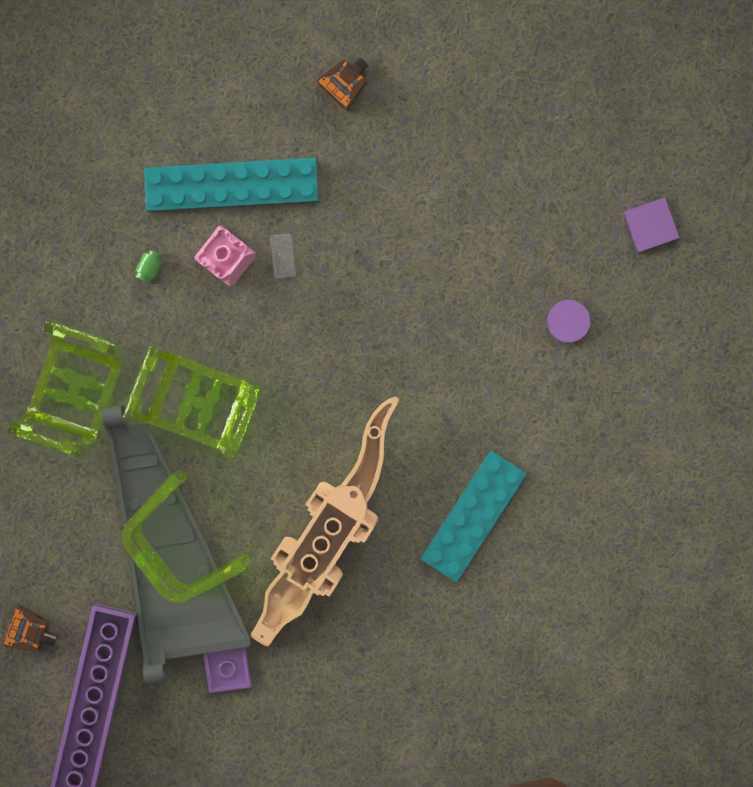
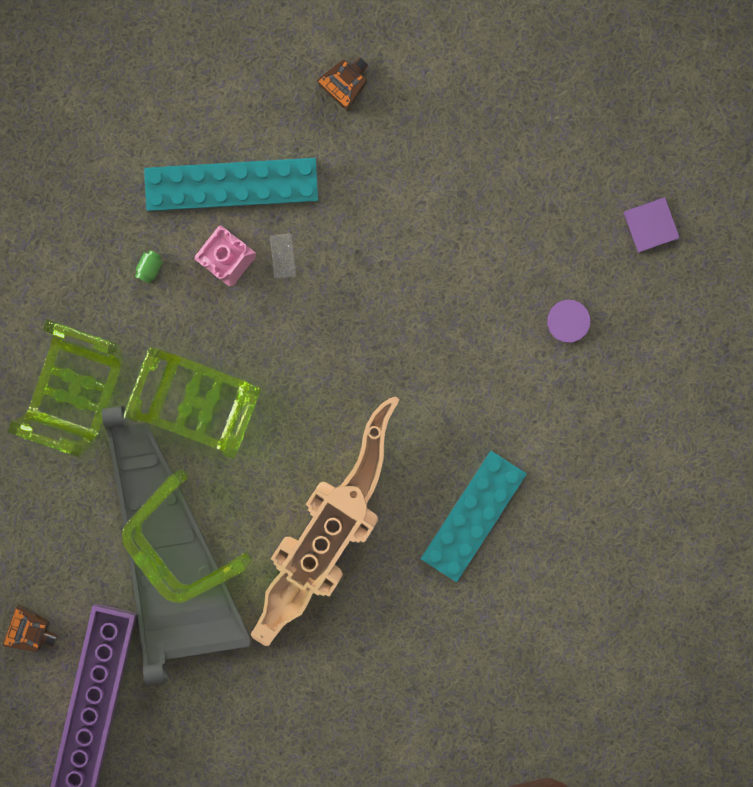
(227, 670): medium lavender tile -> none

